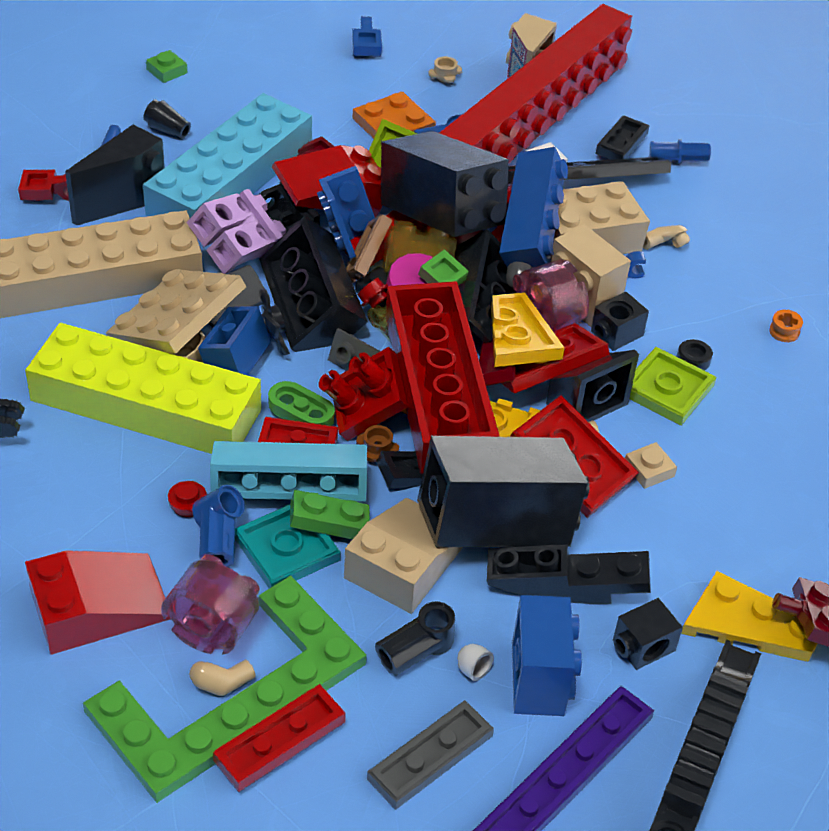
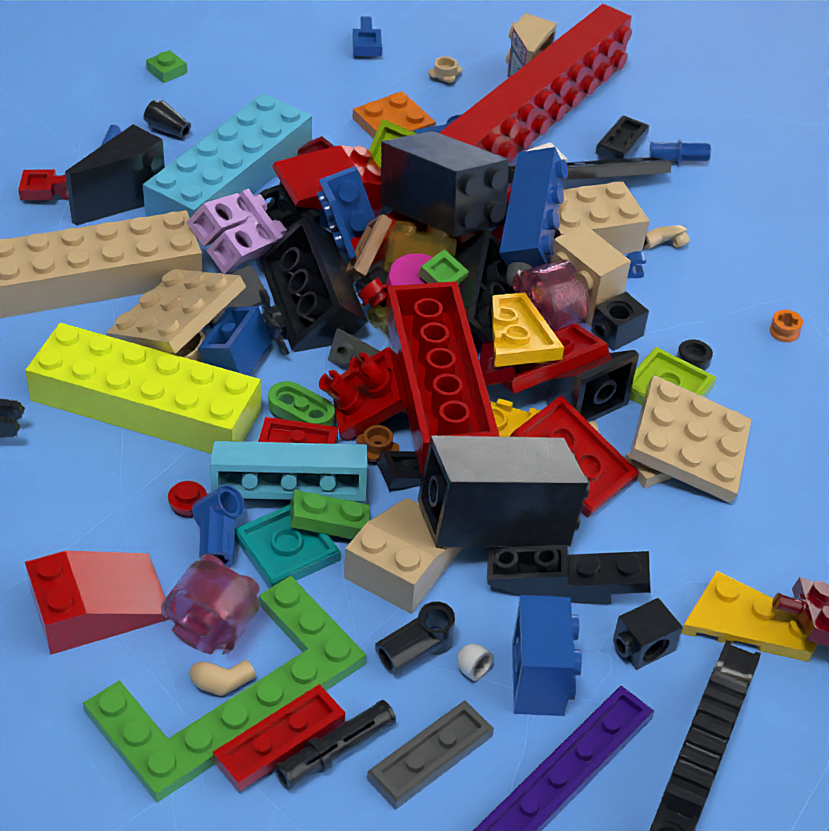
(295, 767): none -> black pin
(691, 438): none -> tan plate

